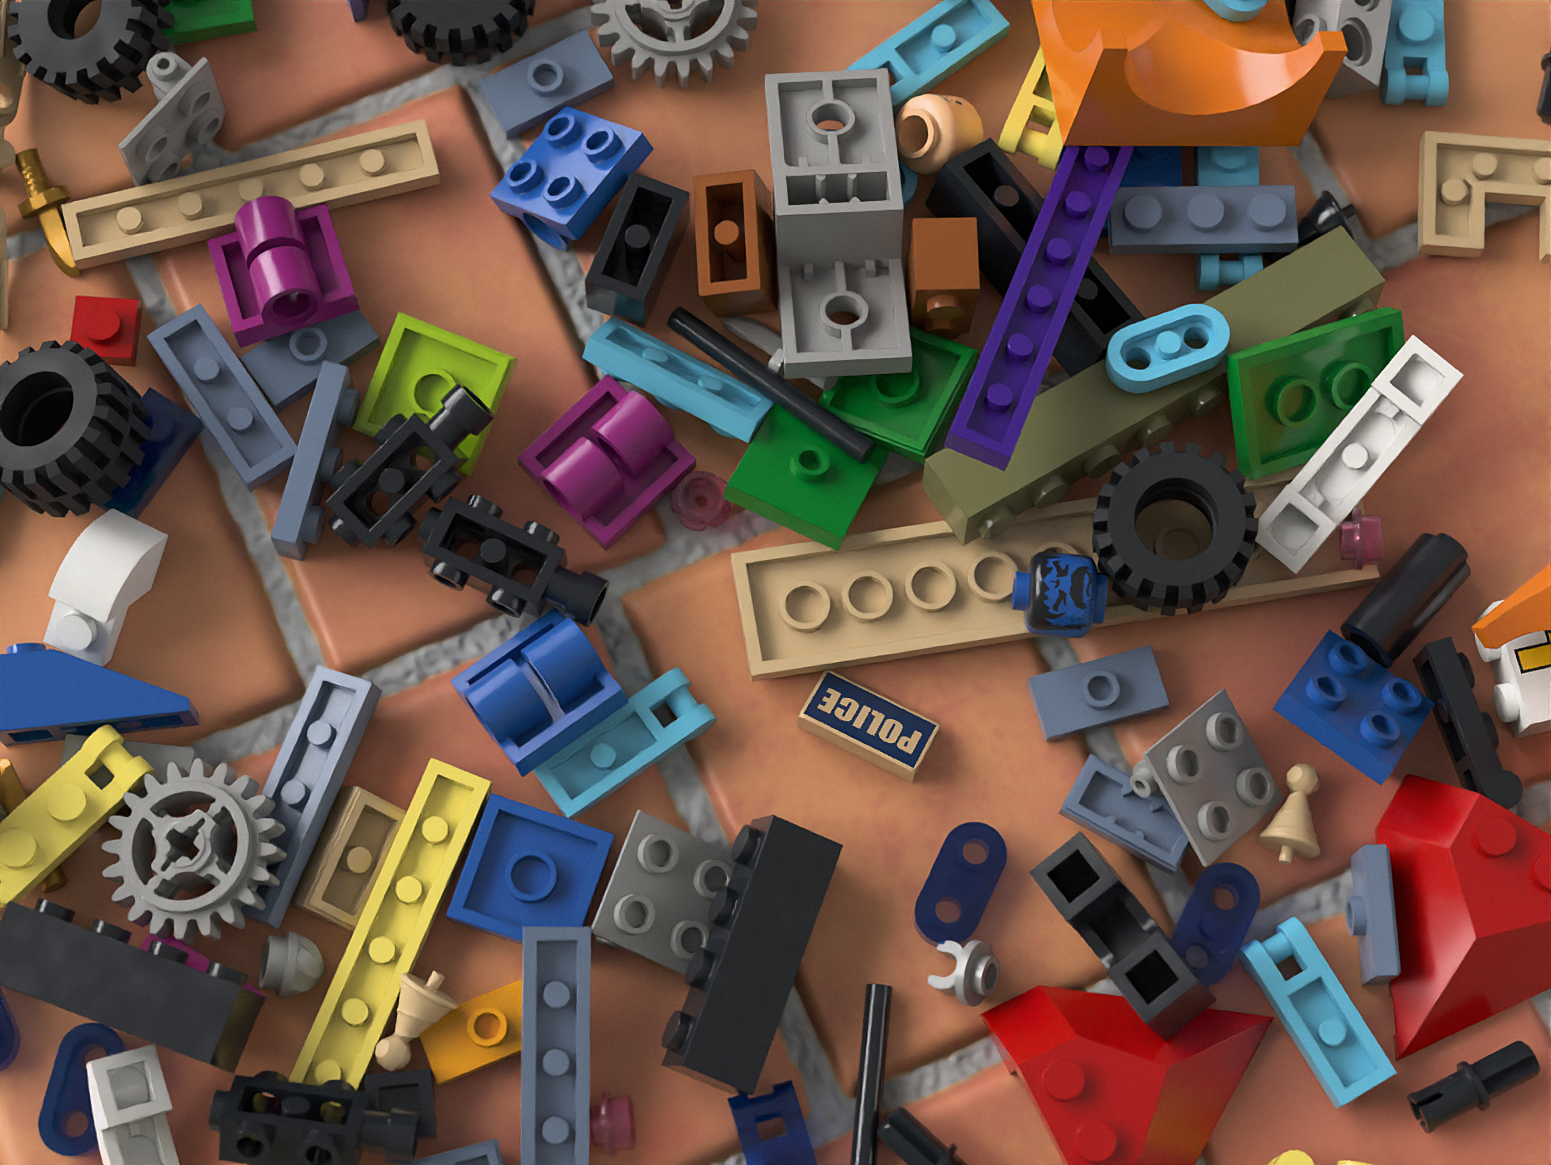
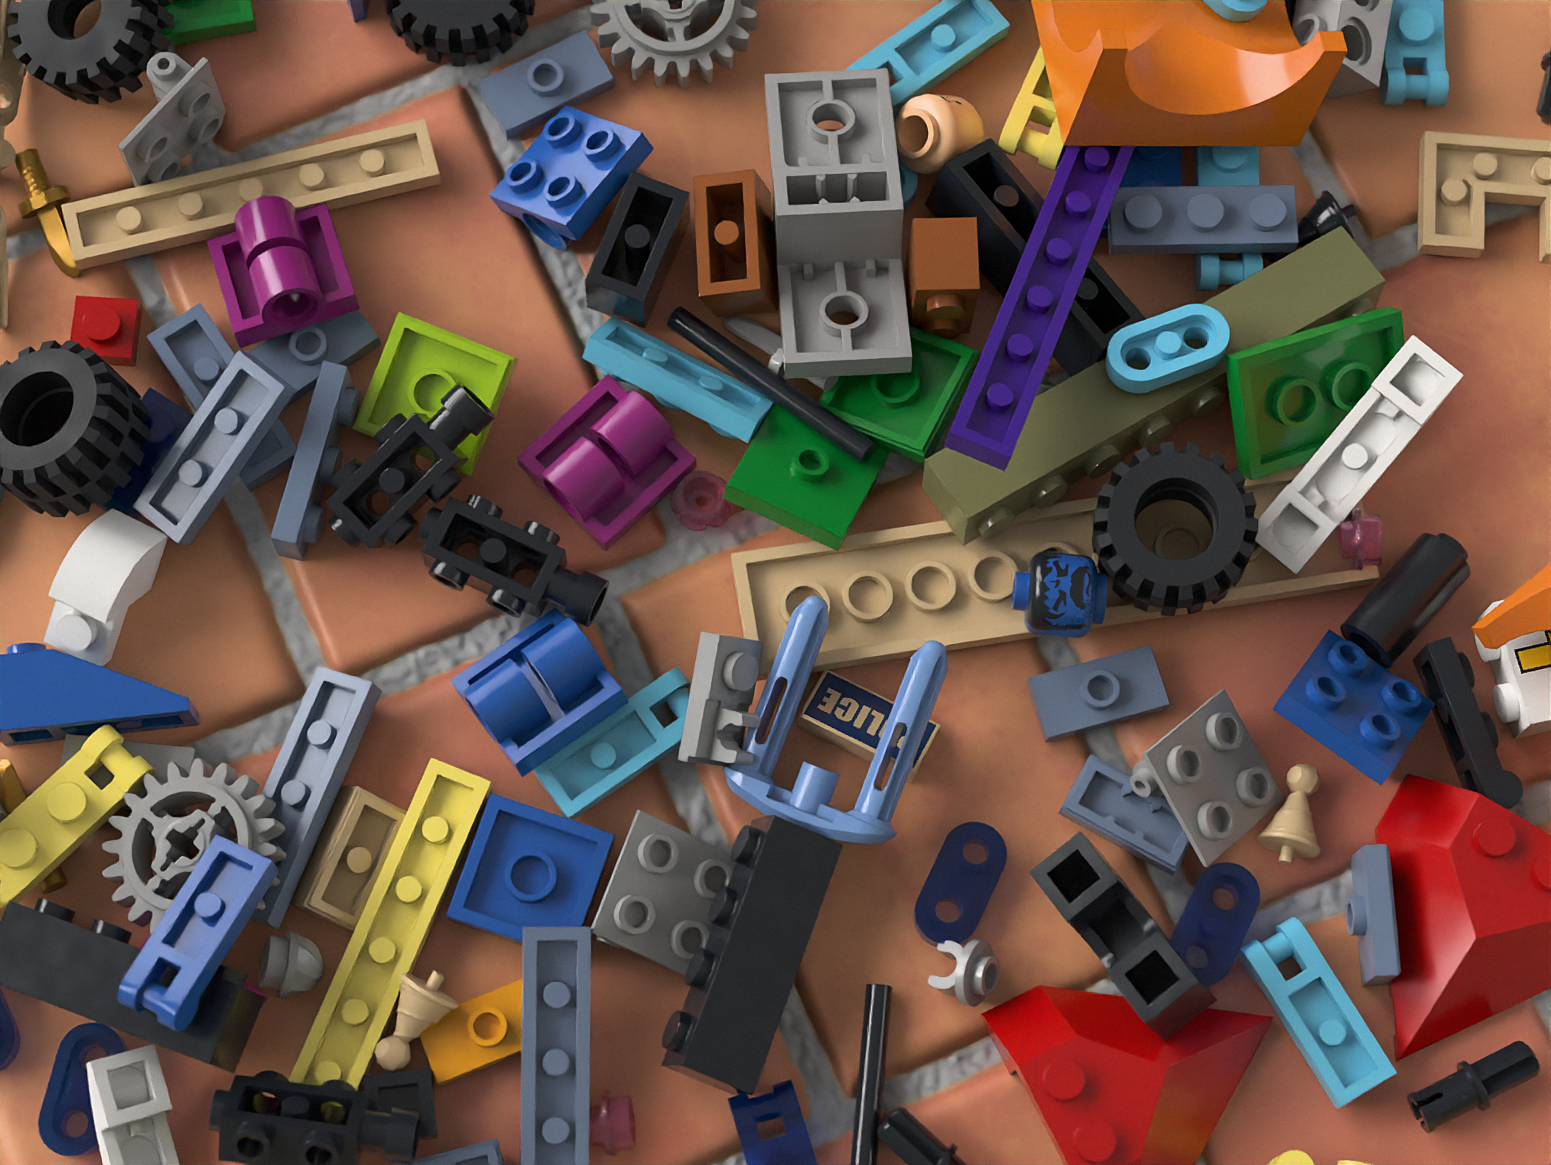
(197, 932): none -> plate
(214, 448): none -> sand blue plate
(720, 701): none -> light grey plate
(810, 798): none -> medium blue piece

